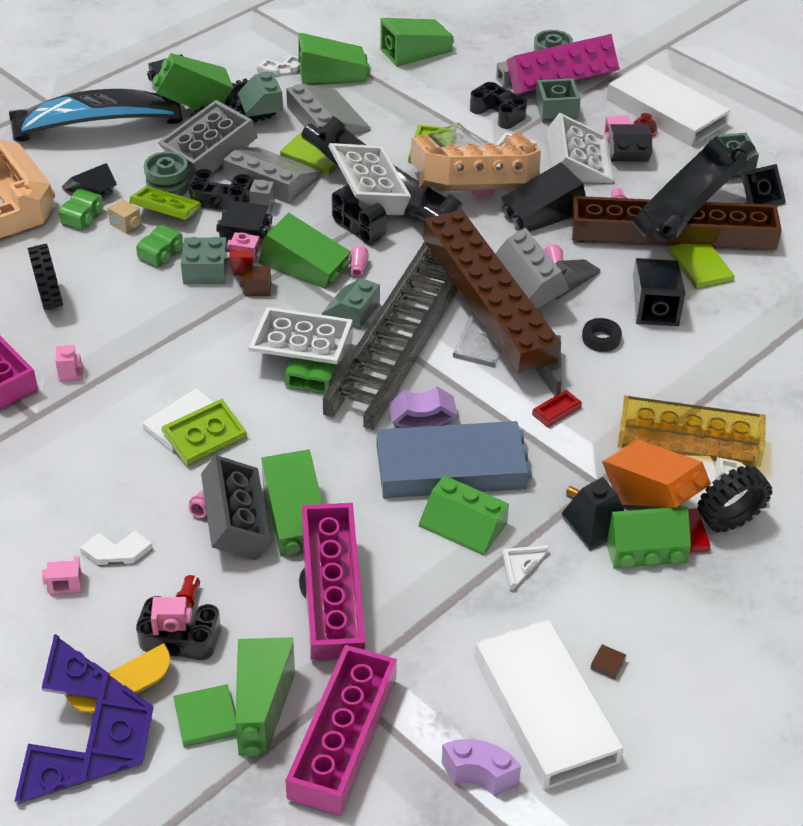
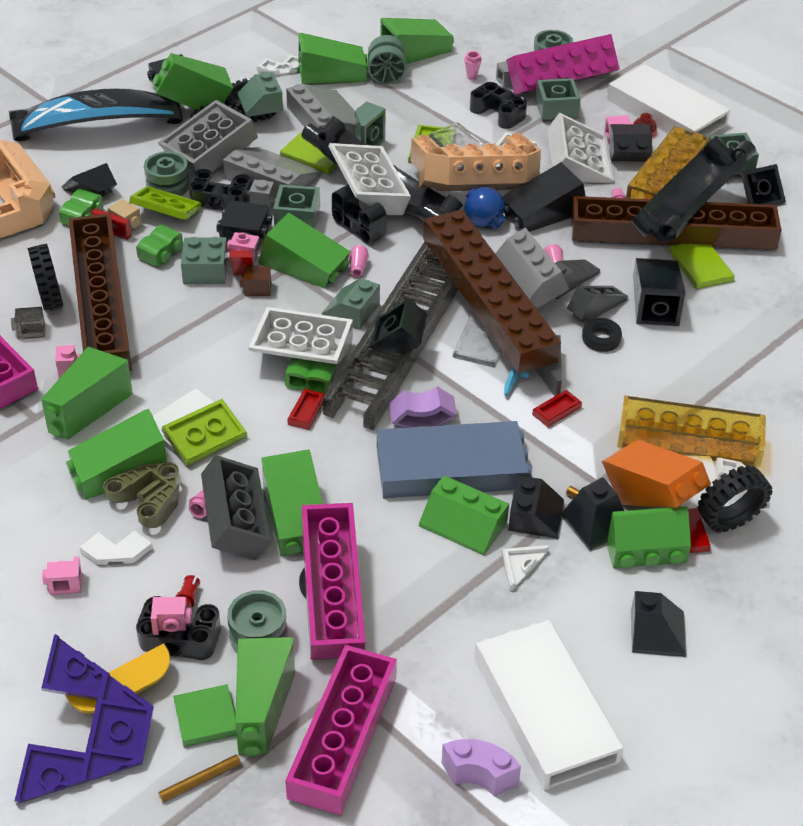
(29, 322): none -> clear smoke brick
(86, 392): none -> bright green slope
(98, 286): none -> reddish brown brick
(114, 452): none -> bright green slope
(120, 225): none -> red tile
(147, 483): none -> olive connector
(199, 778): none -> pearl gold bar
(256, 616): none -> sand green wheel
(299, 201): none -> sand green brick
(306, 409): none -> red tile
(370, 124): none -> sand green slope
(386, 59): none -> sand green wheel
(399, 328): none -> black slope
(472, 64): none -> bright pink cone
(485, 207): none -> blue brick
(512, 378): none -> medium azure bar
(535, 508): none -> black slope
(593, 301): none -> dark grey slope
(608, 661): reddish brown tile -> none
(657, 625): none -> black slope
(666, 161): none -> clear yellow brick

